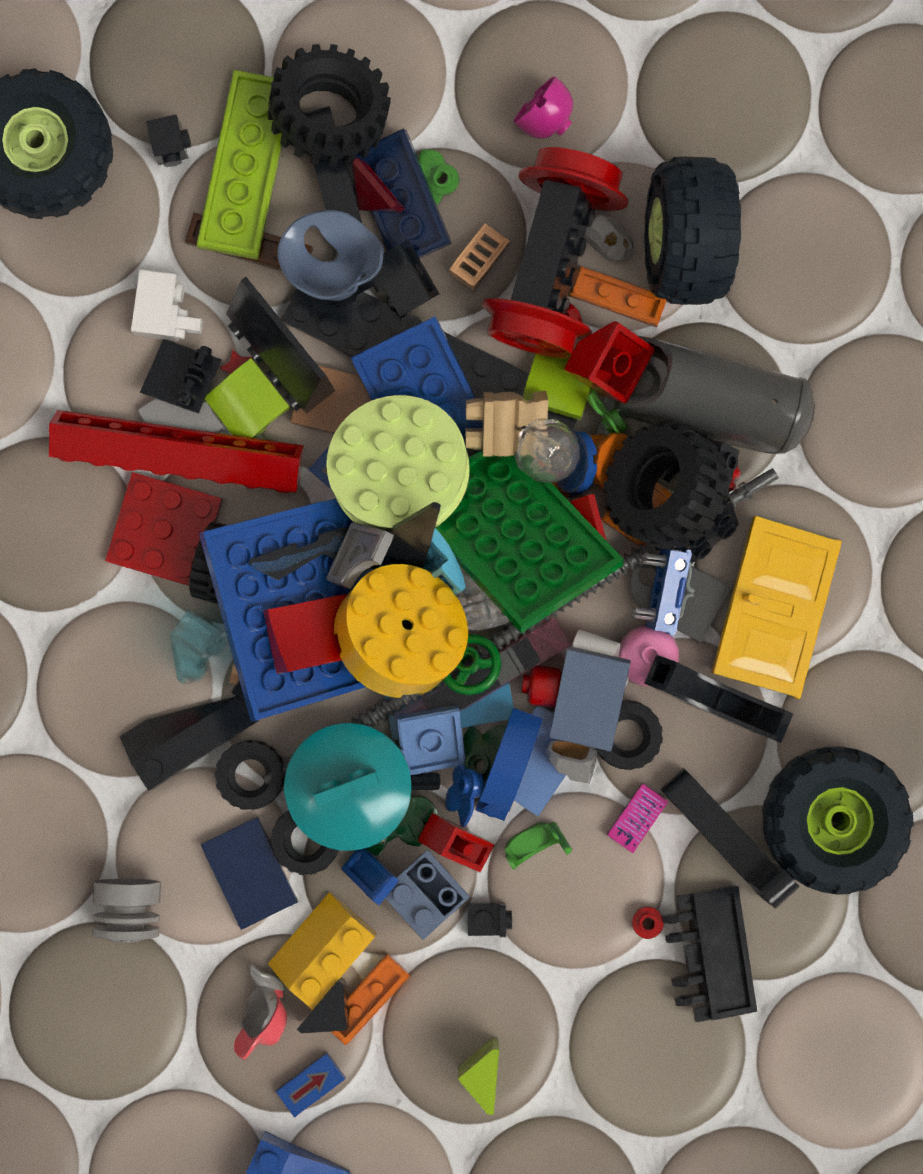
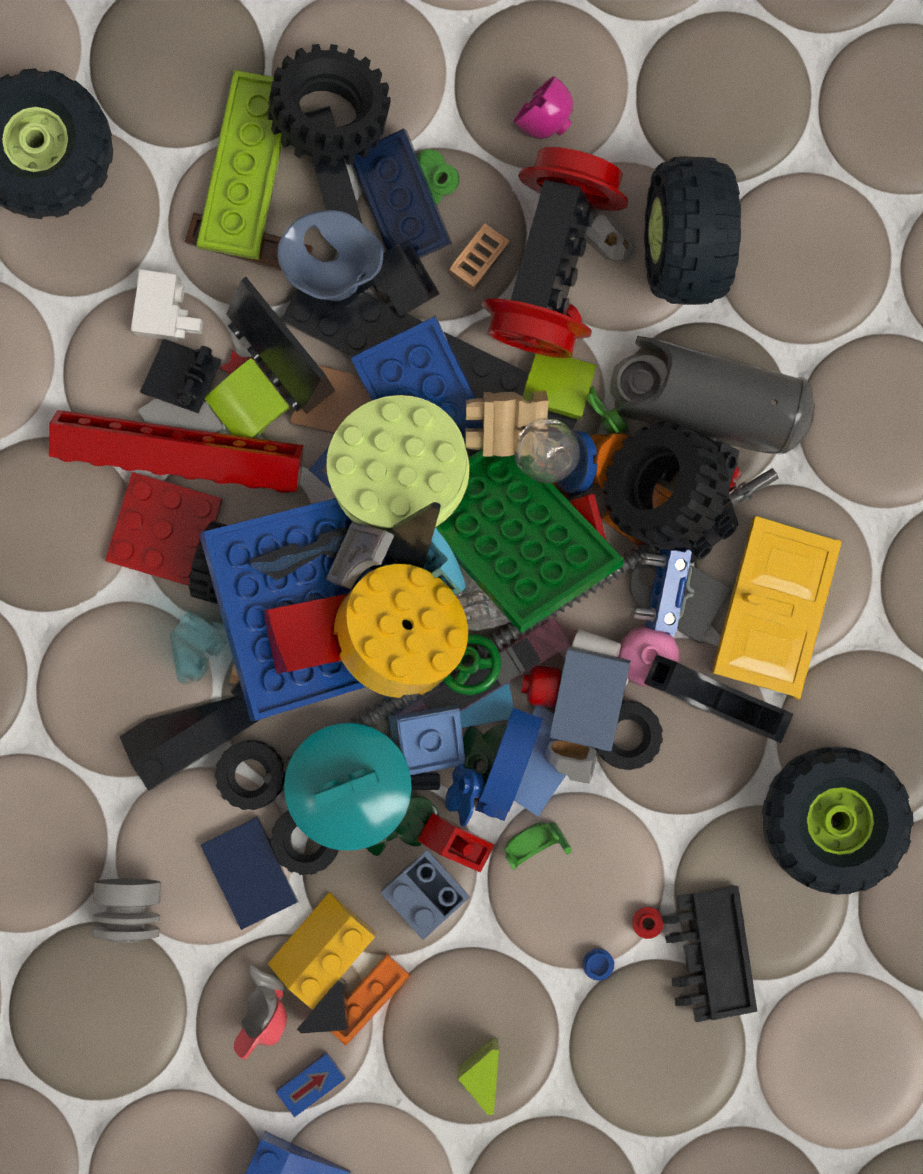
(168, 140): black brick -> none
(369, 875): blue tile -> none
(372, 192): dark red slope -> none
(488, 919): black bracket -> none
(598, 964): none -> blue plate
(610, 361): red slope -> none
(618, 296): orange tile -> none
(637, 818): dark pink tile -> none
(735, 846): black beam -> none

